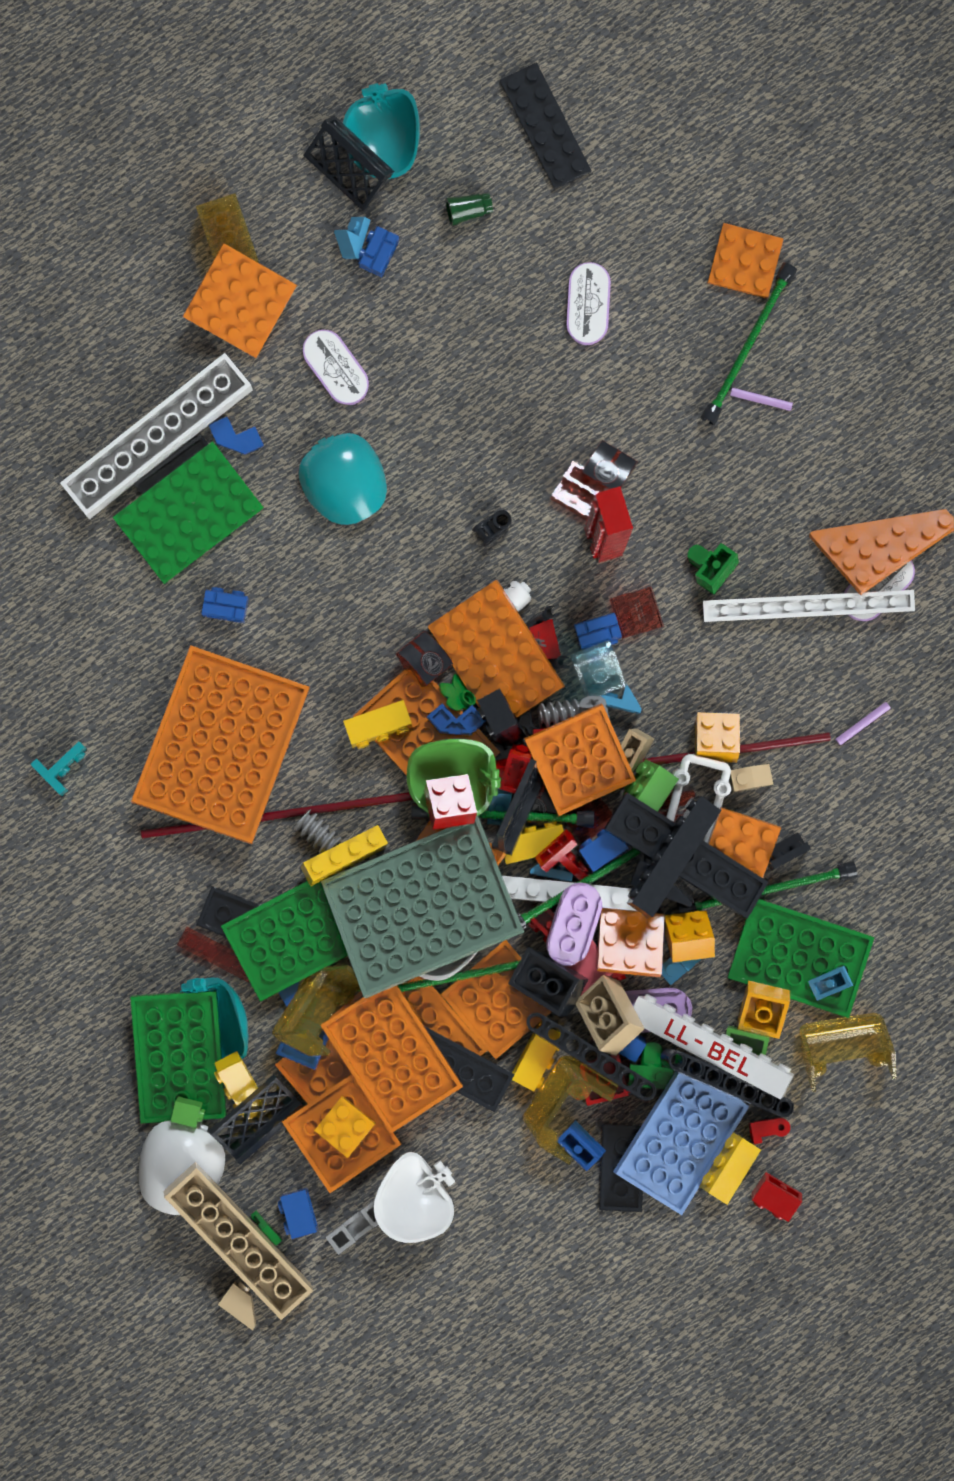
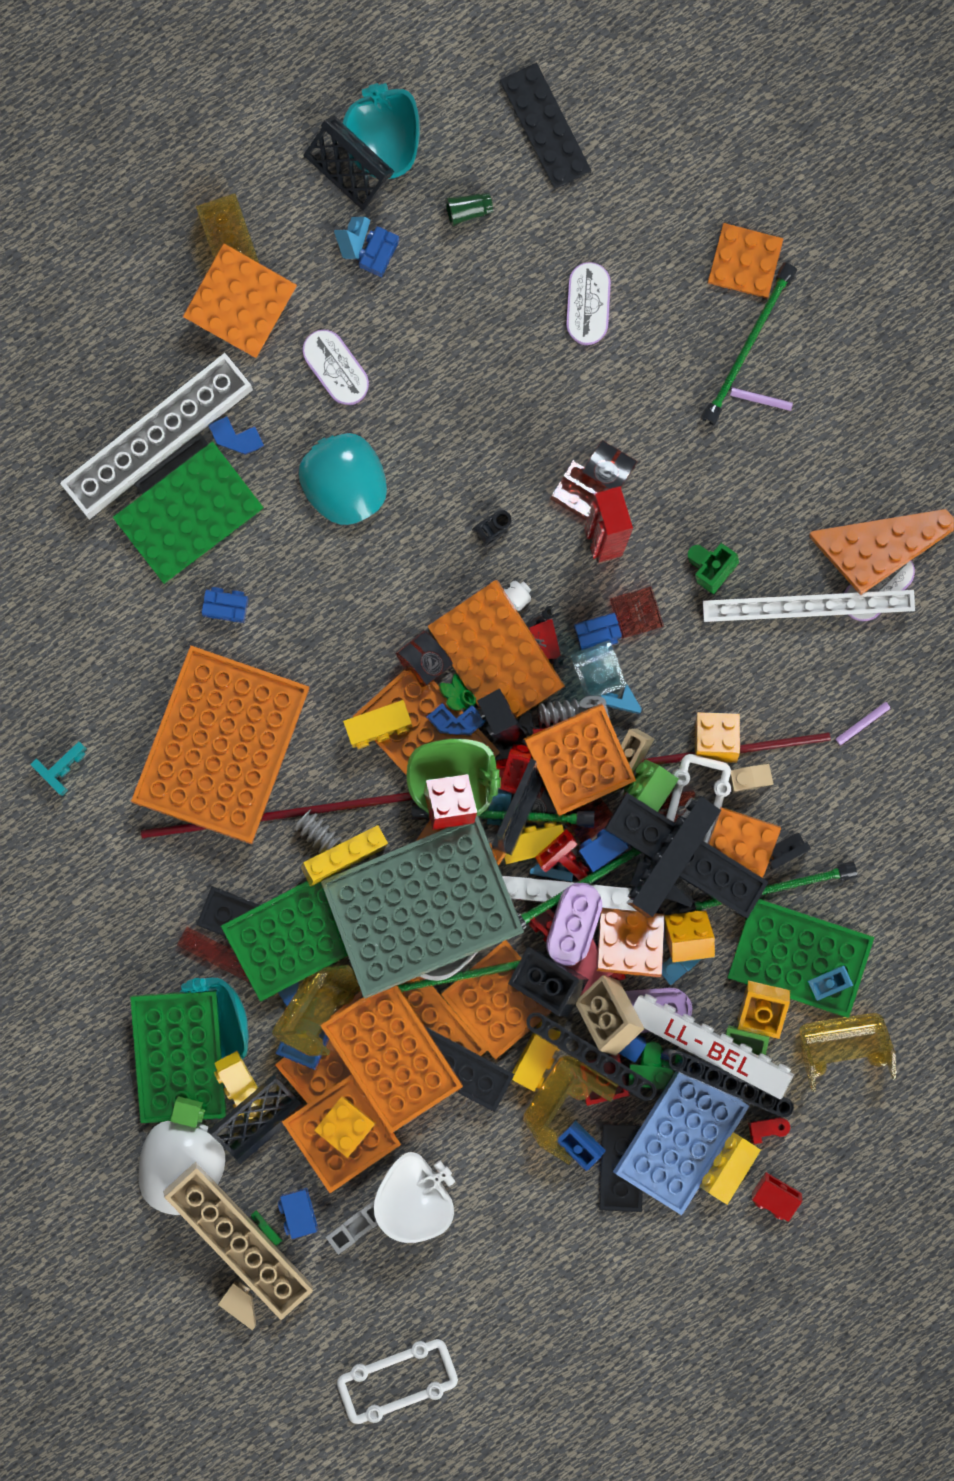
(434, 1389): none -> white bar

